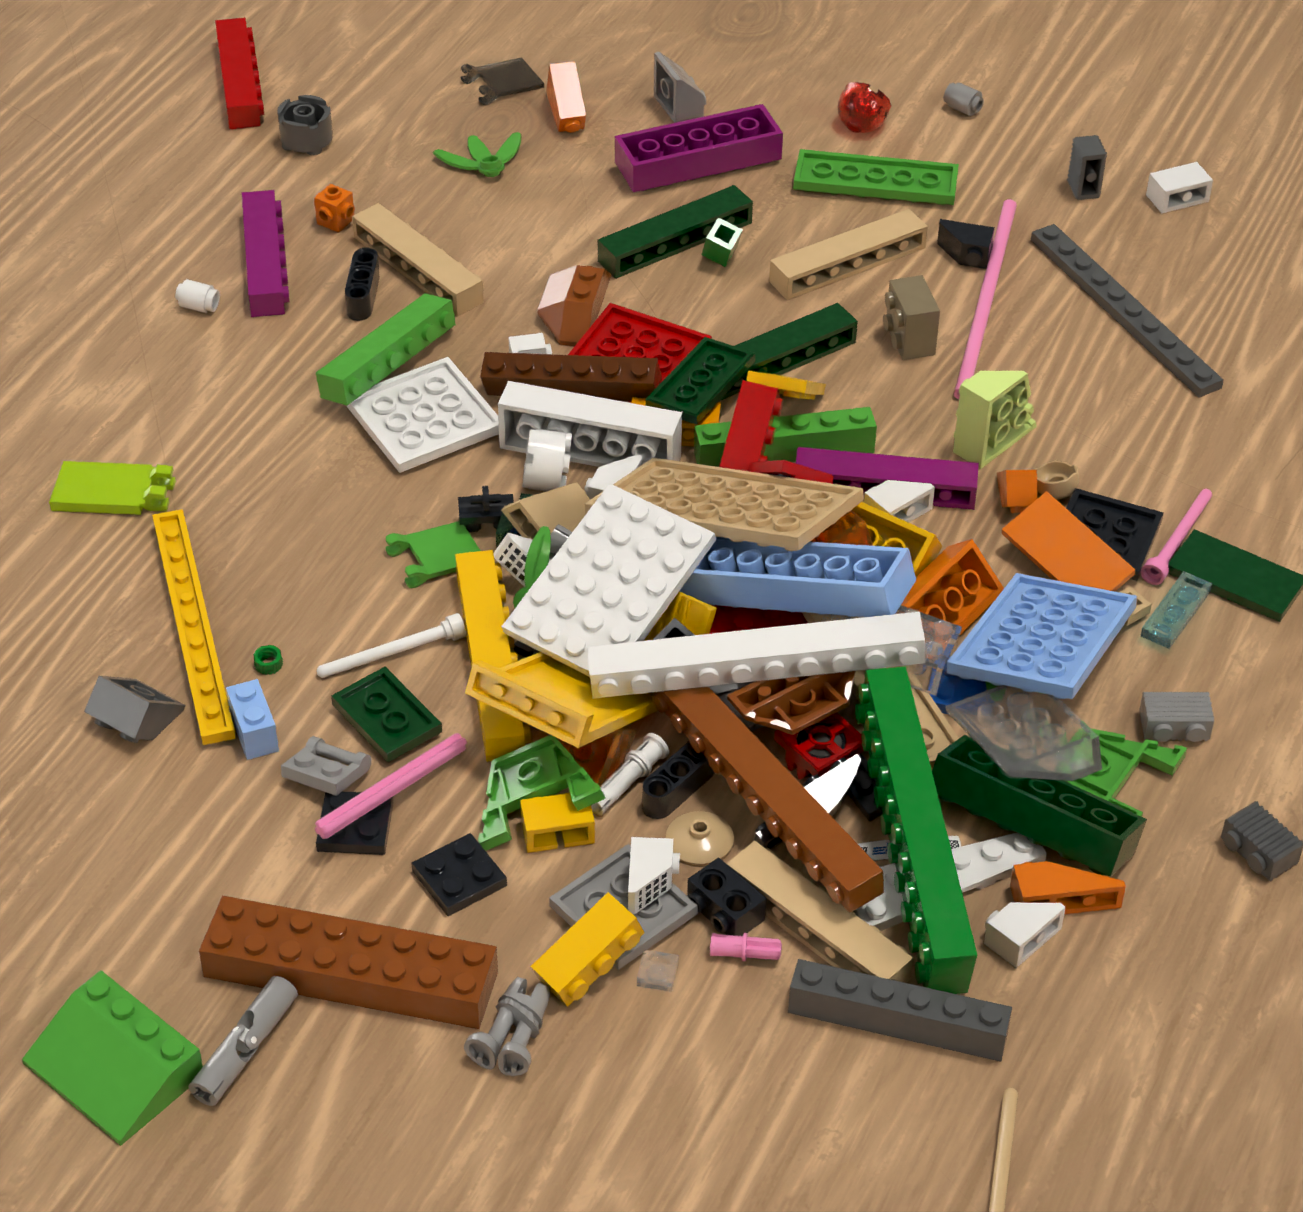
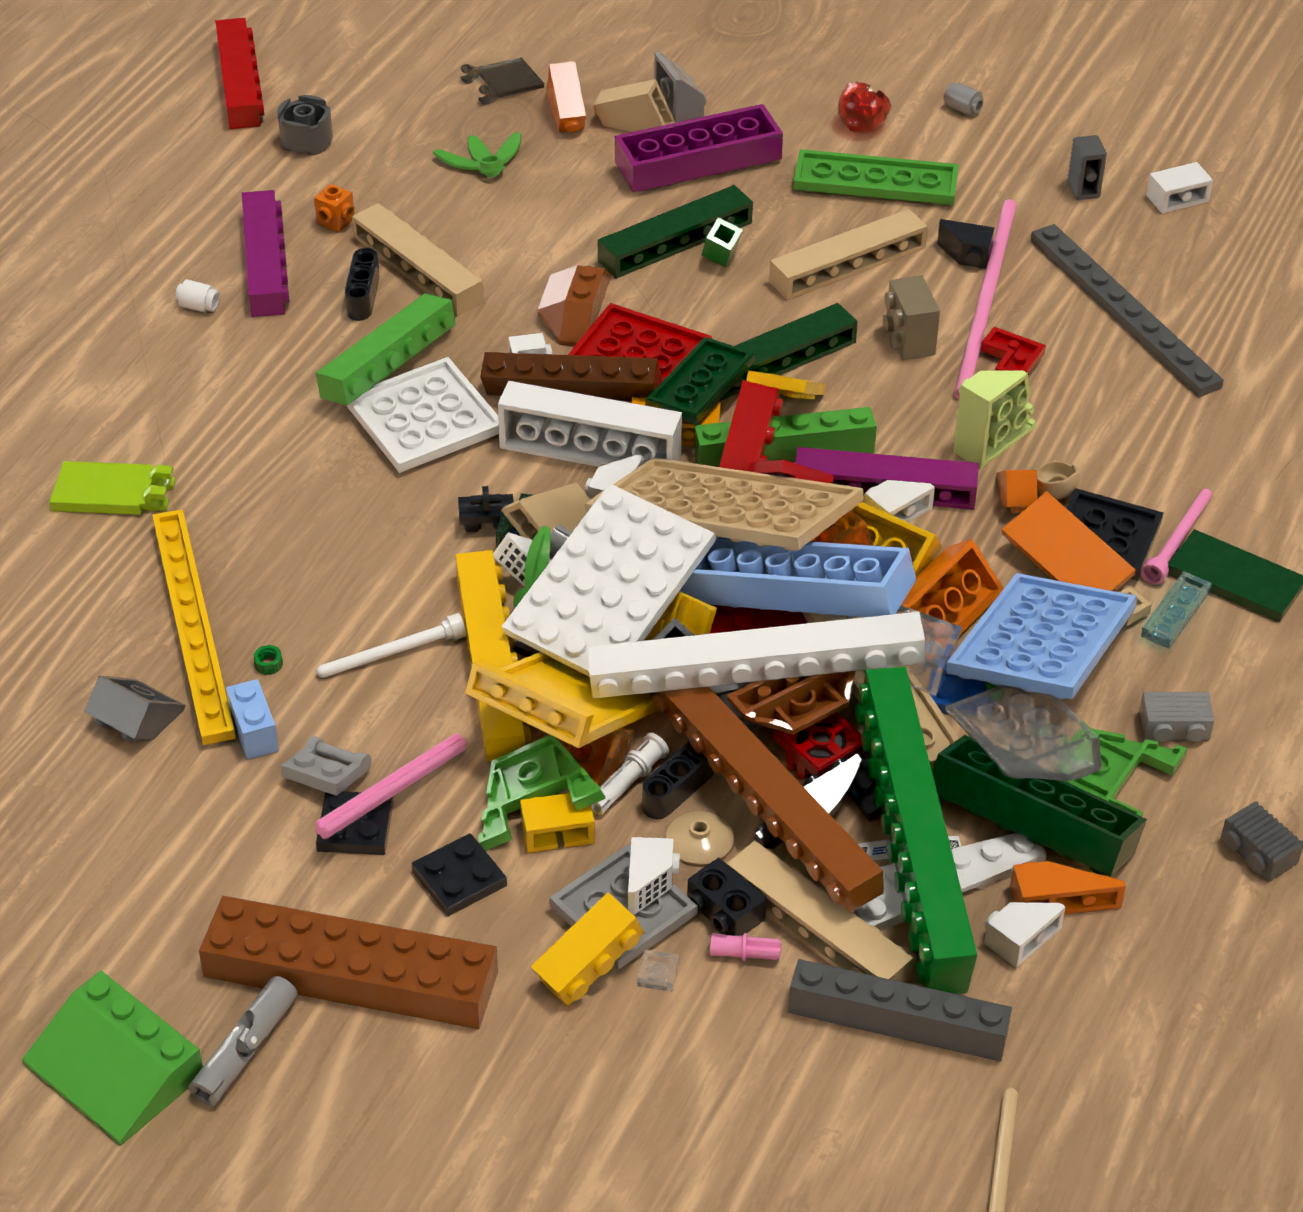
(386, 714): dark green plate -> none
(433, 550): bright green flag -> none
(526, 1015): light grey piece -> none
(546, 459): white brick -> none
(633, 107): none -> tan slope
(1014, 350): none -> red plate

